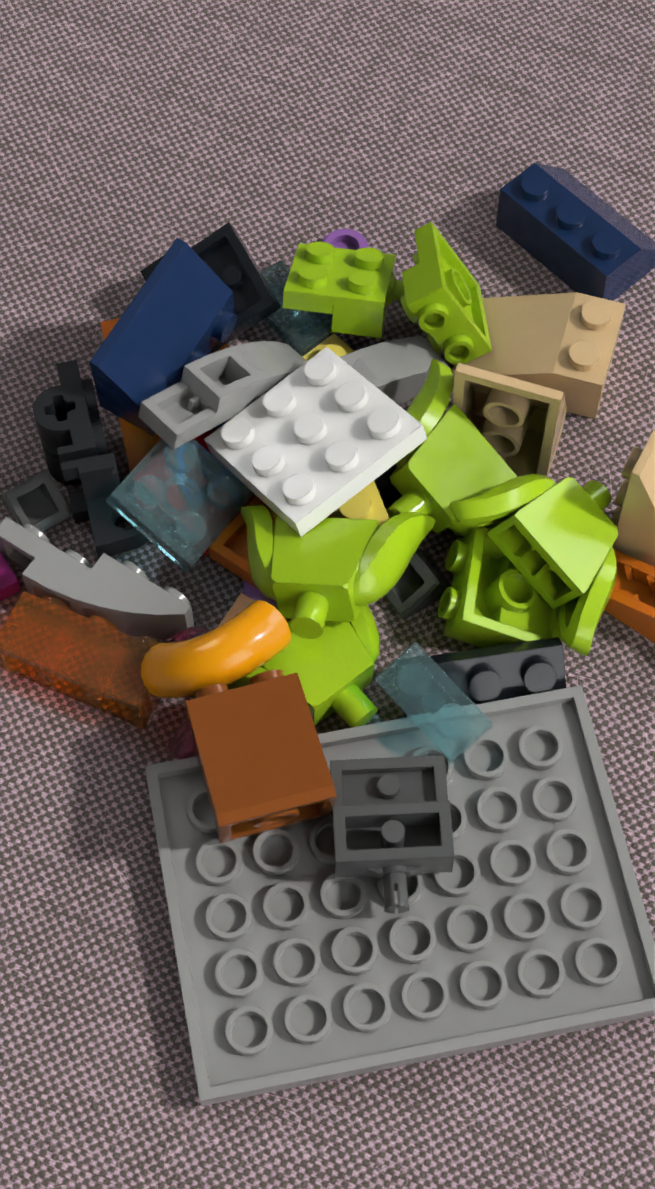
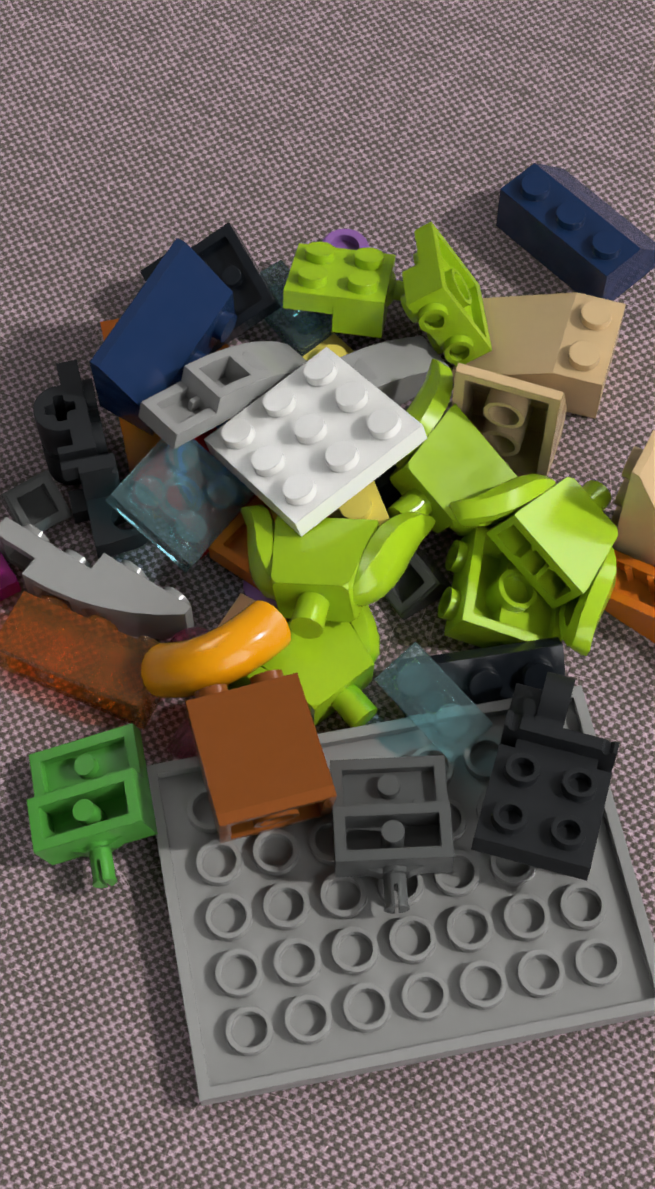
(91, 800): none -> bright green plate
(545, 785): none -> black plate

